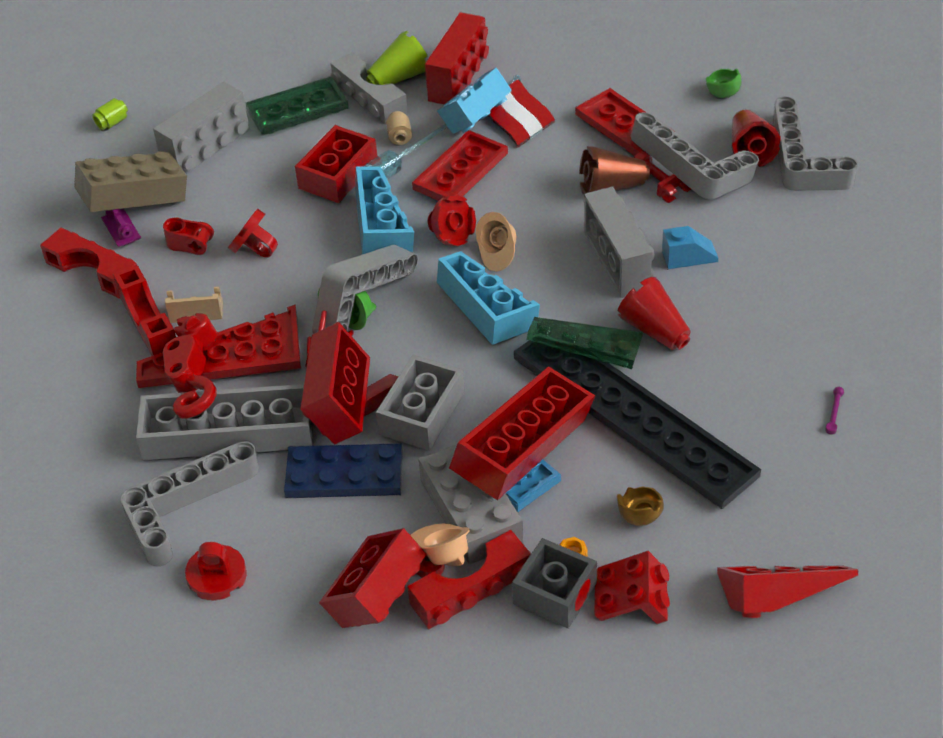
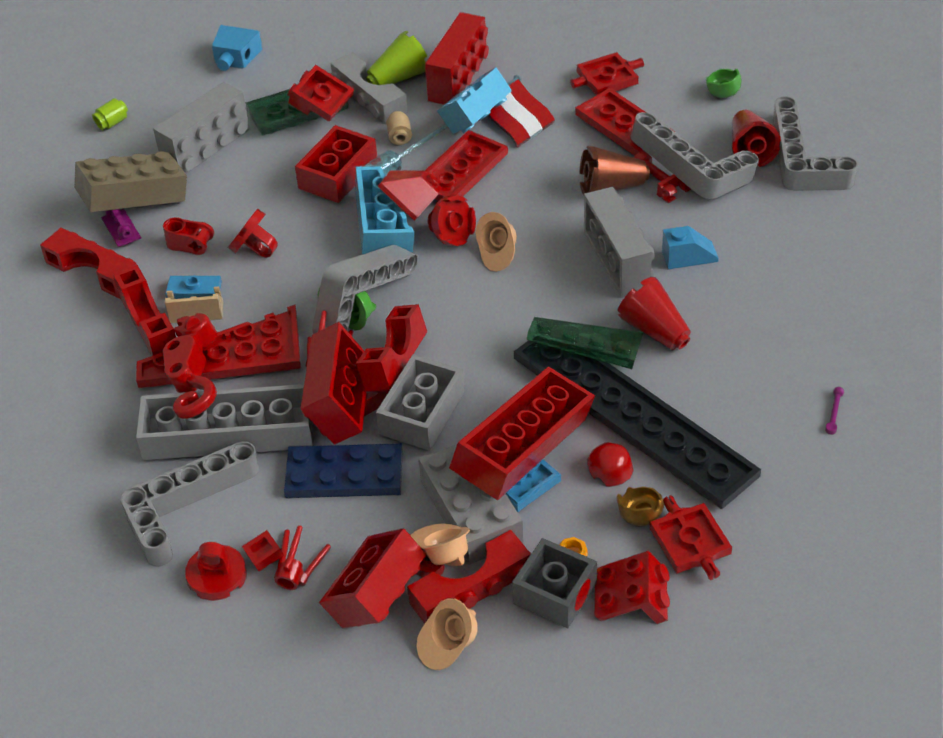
(193, 286): none -> dark azure plate
(235, 47): none -> dark azure torso
(262, 550): none -> red plate
(289, 570): none -> red plant
(319, 93): none -> red plate
(383, 365): none -> red arch
(411, 190): none -> slope
(446, 634): none -> light nougat piece
(485, 299): medium azure wedge -> none
(606, 73): none -> red plate
(610, 464): none -> red hair
(690, 538): none -> red plate
(760, 590): red wedge -> none

